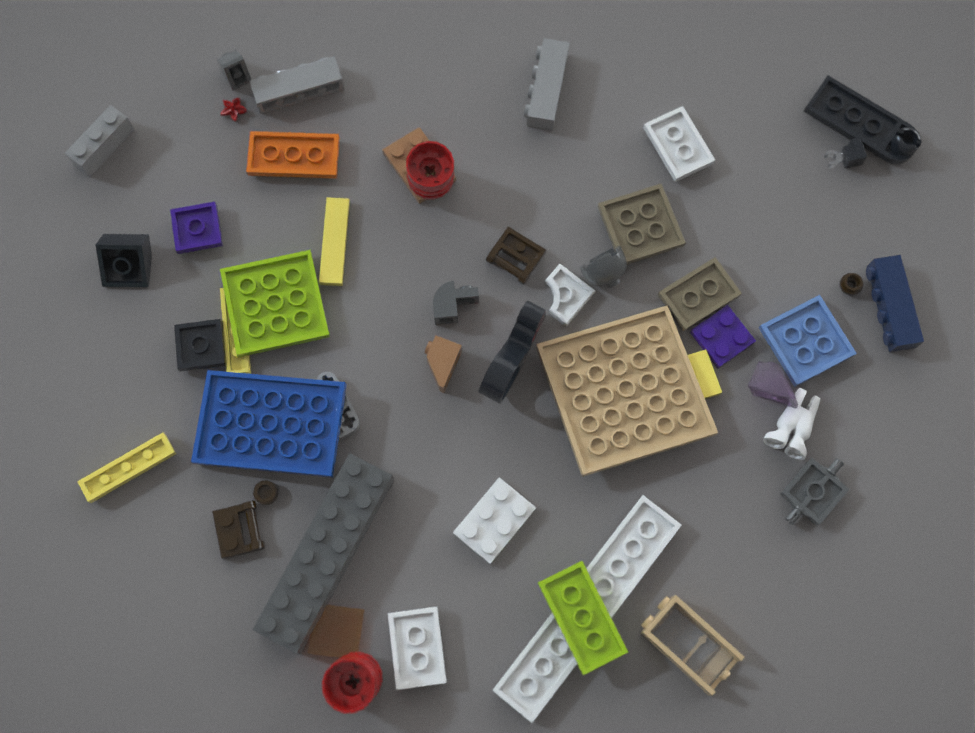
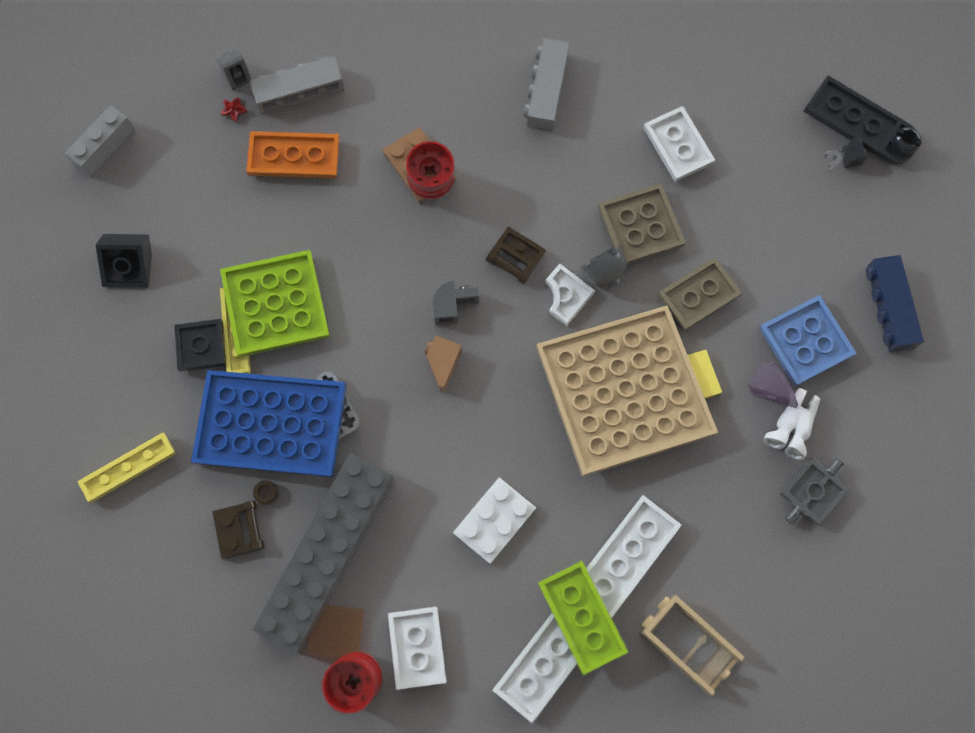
(196, 227): dark purple plate -> none
(334, 241): light yellow tile -> none
(513, 353): black animal -> none
(722, 336): dark purple plate -> none
(853, 278): dark brown plate -> none

